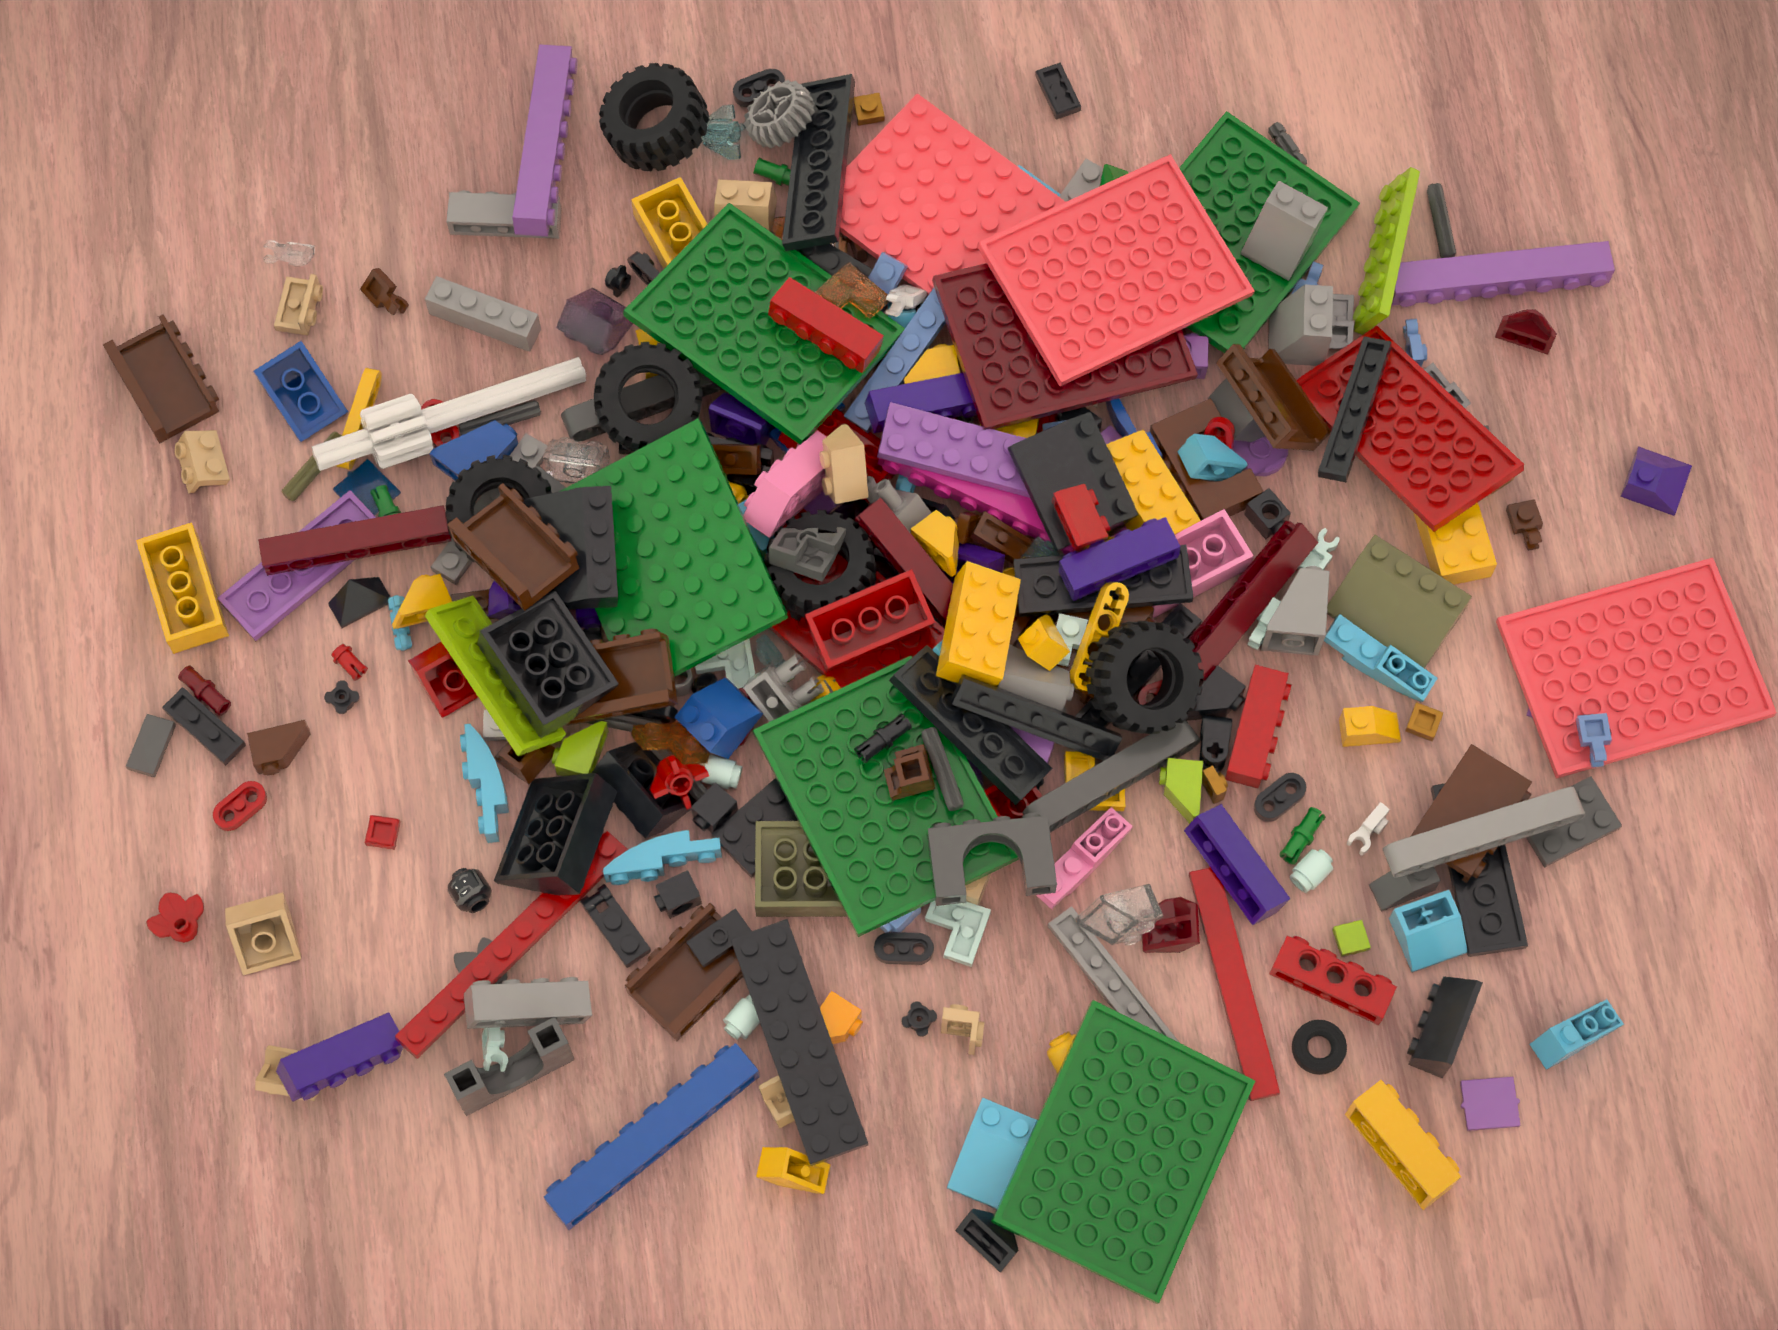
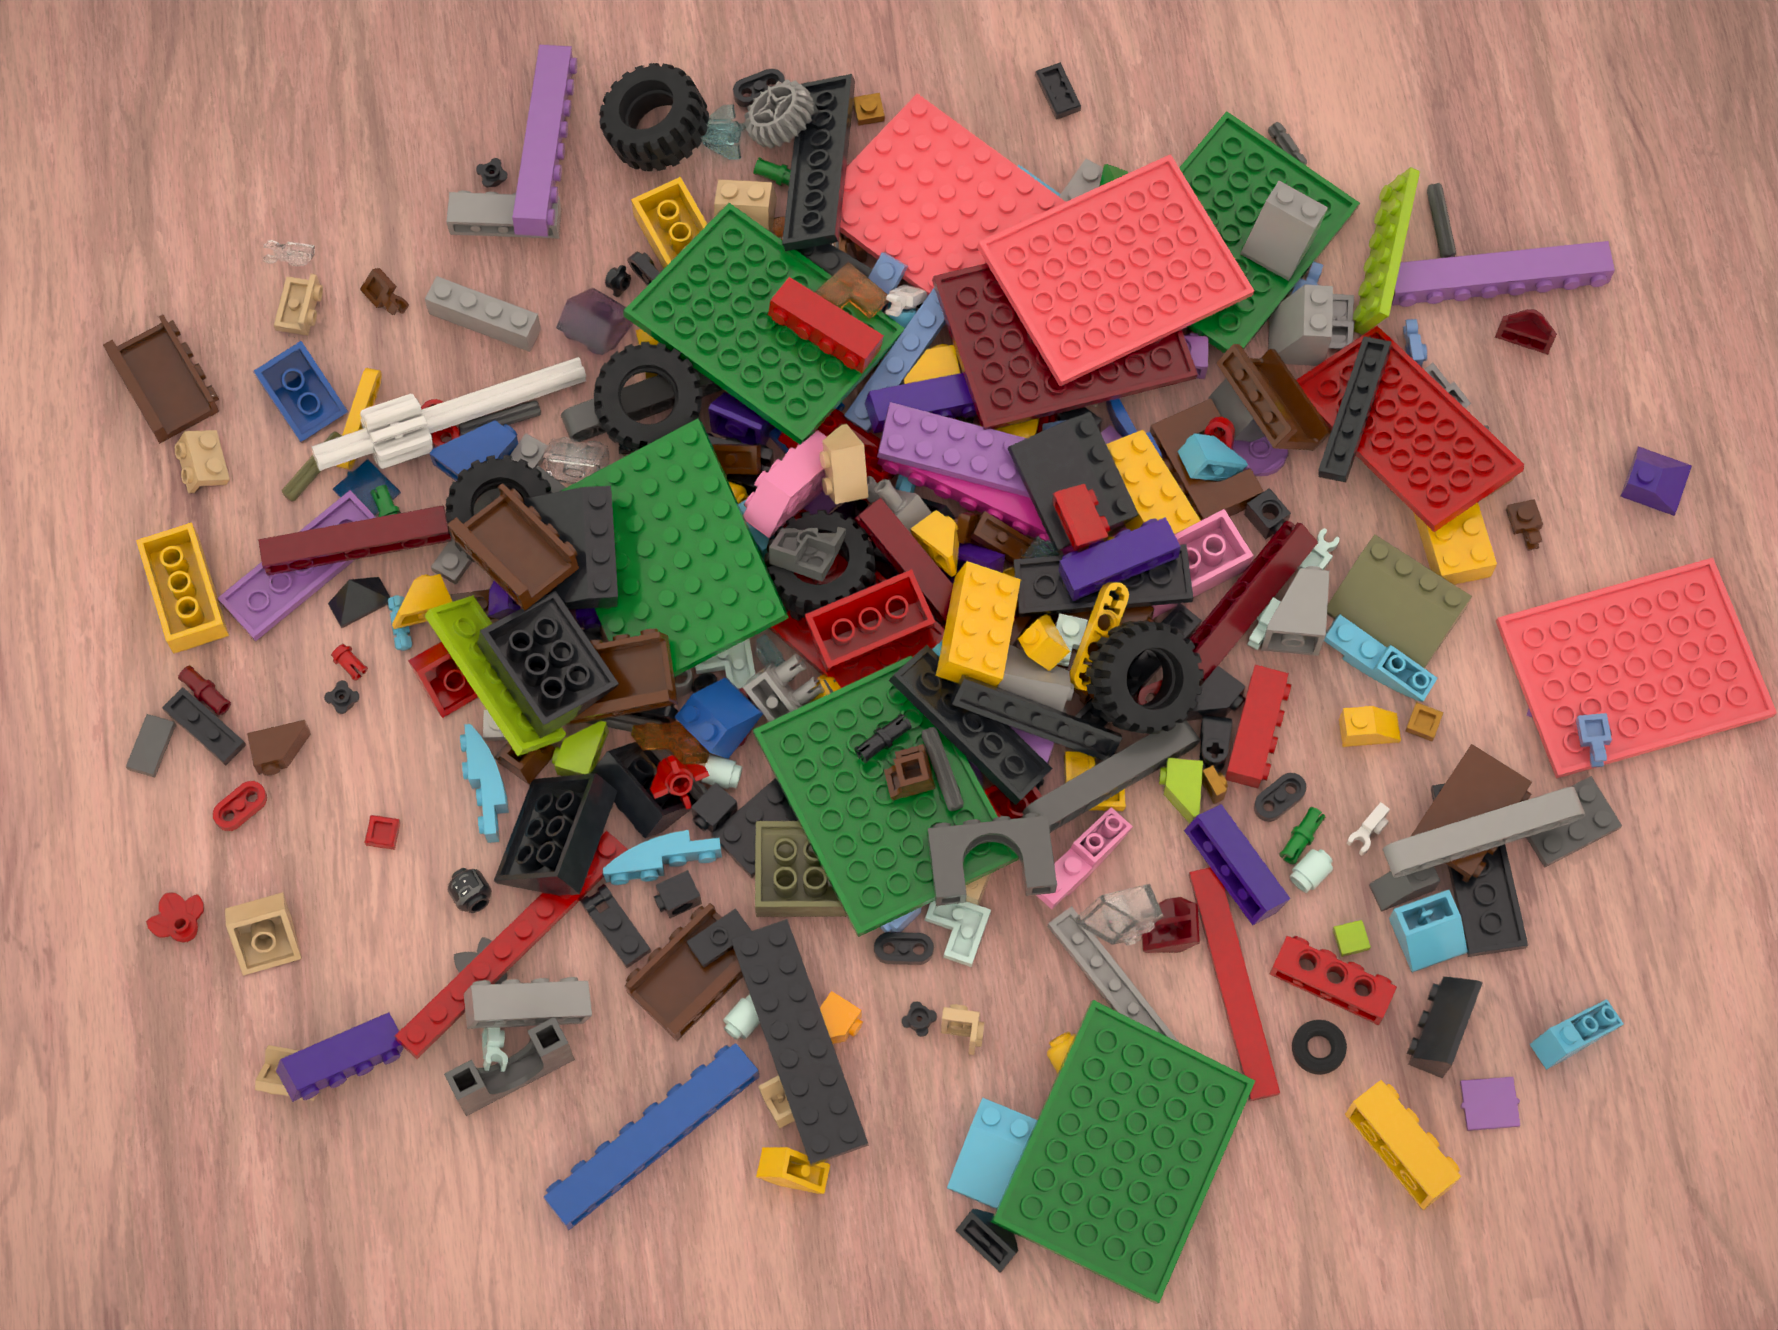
(495, 179): none -> black plate

